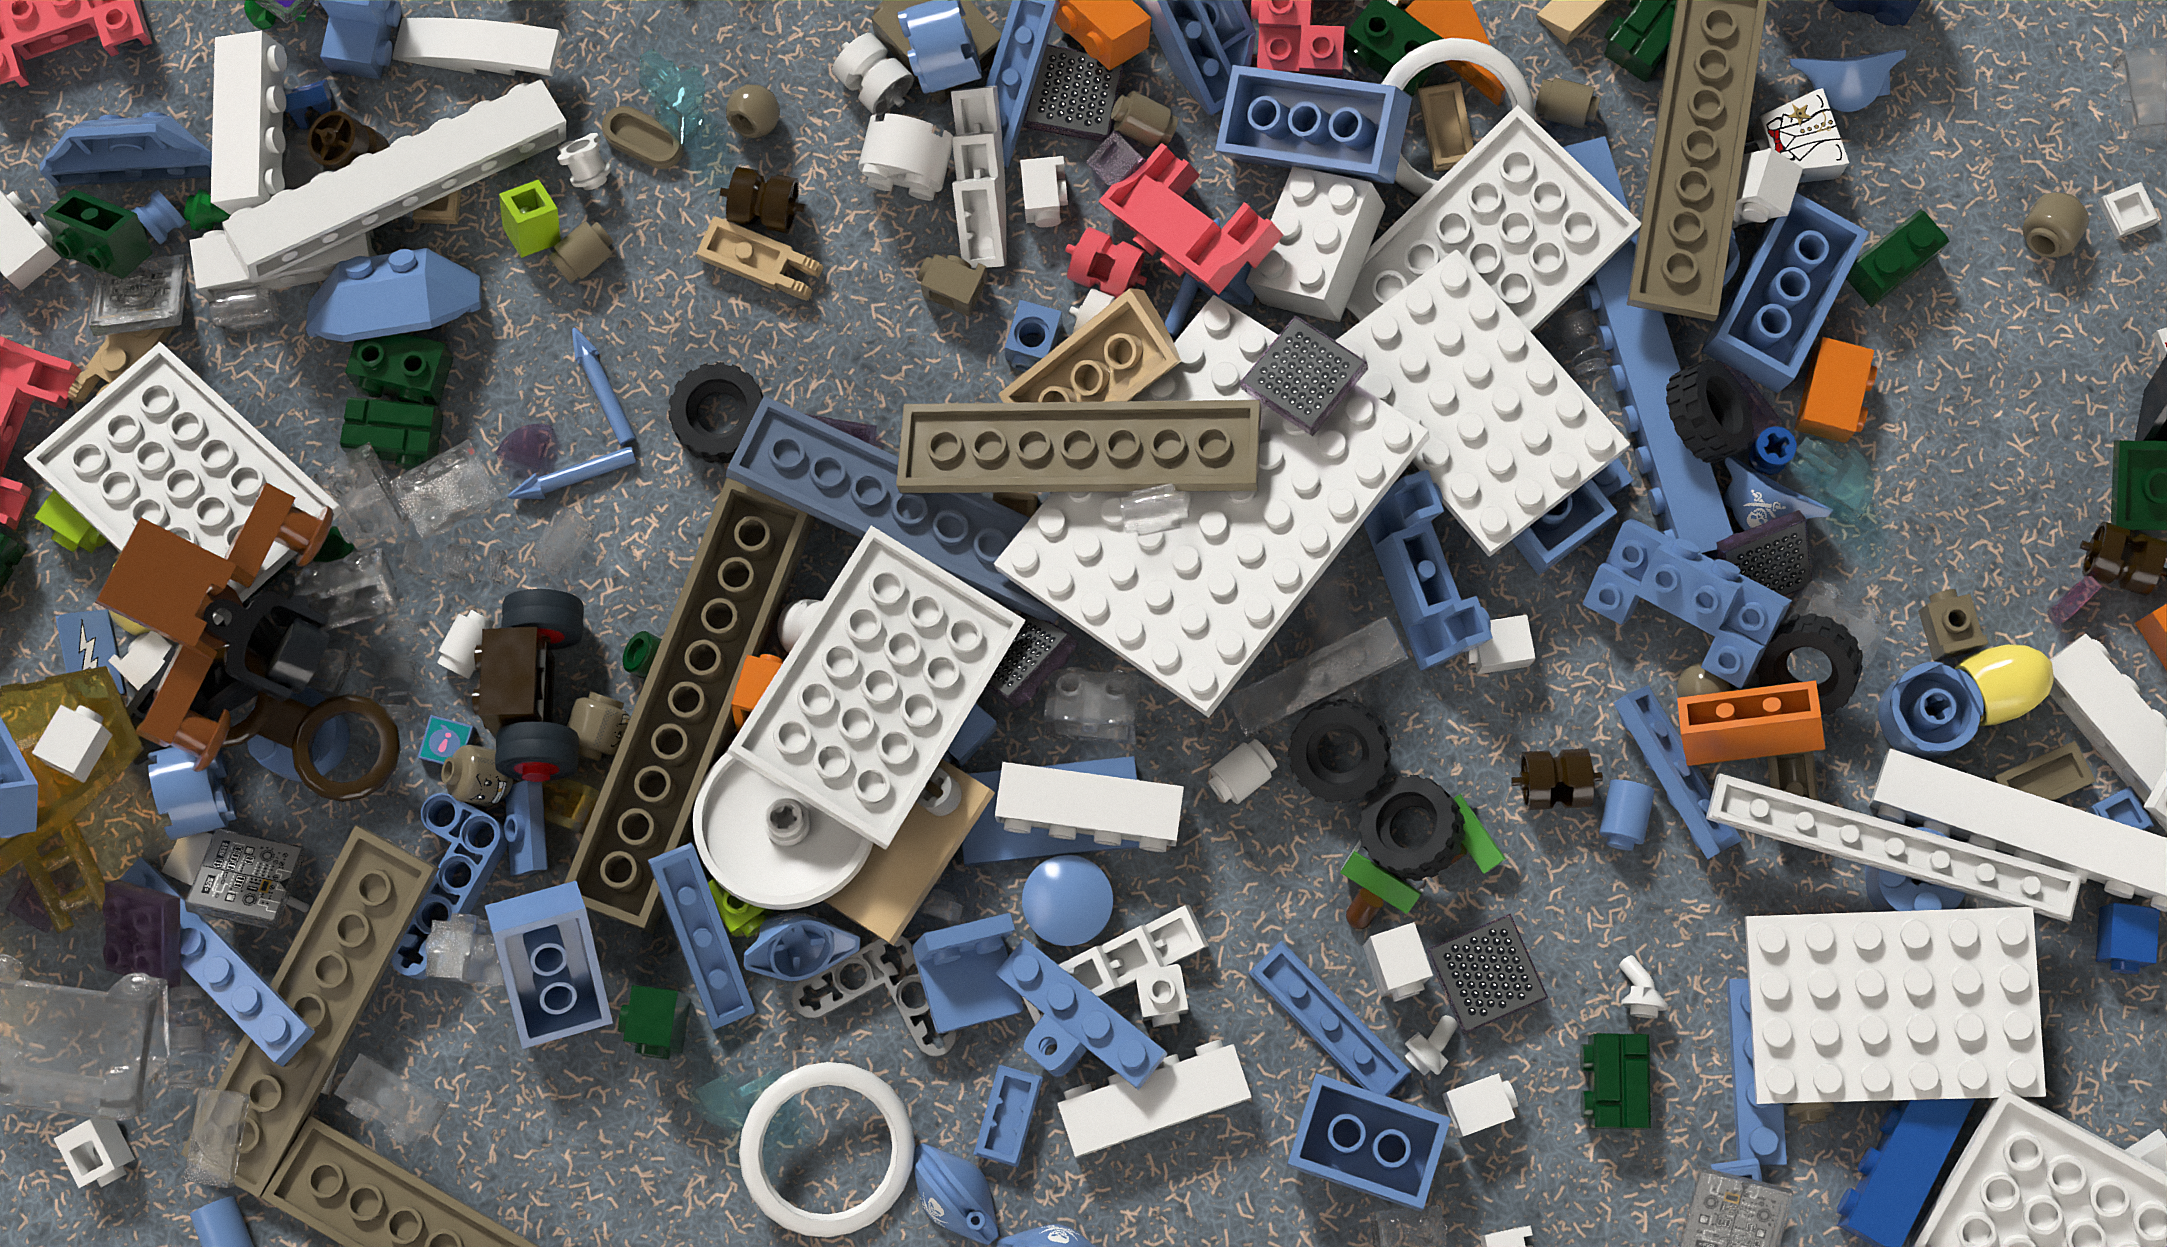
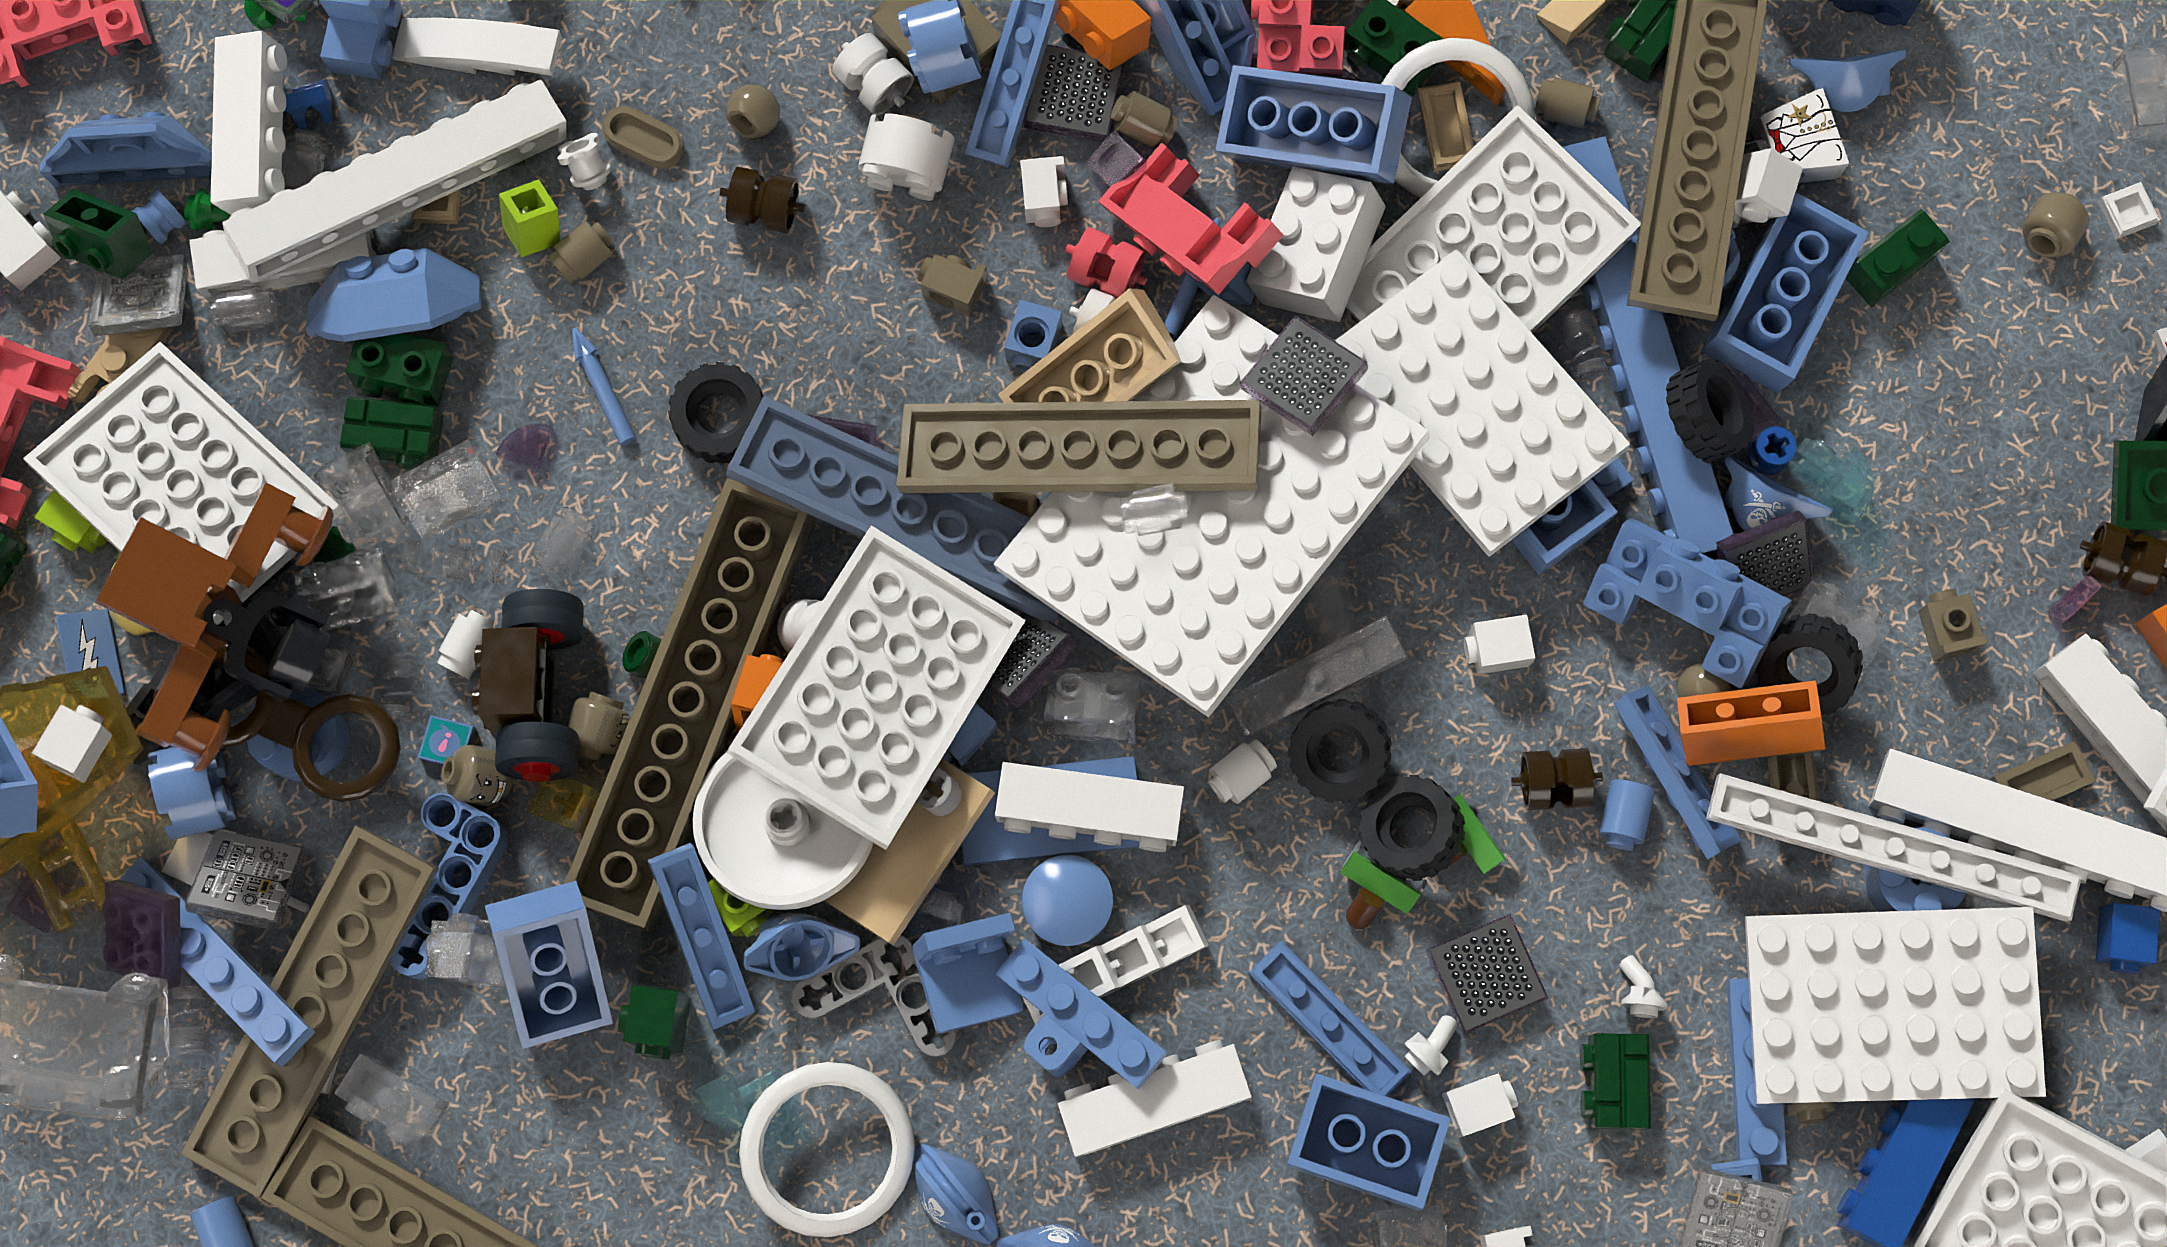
(95, 1152): white brick -> none
(143, 659): white brick -> none
(216, 1137): clear plate -> none
(339, 139): dark brown wheel -> none
(526, 829): medium blue plate -> none
(536, 487): medium blue piece -> none
(676, 95): clear light blue brick -> none
(755, 257): tan hinge -> none
(980, 176): white slope -> none
(1008, 1116): medium blue plate -> none
(1161, 995): white bracket -> none
(1398, 962): white brick -> none
(1419, 576): medium blue bracket -> none
(1836, 390): orange brick -> none
(1925, 686): medium blue brick -> none
(2010, 680): light yellow piece -> none
(2123, 808): medium blue tile -> none

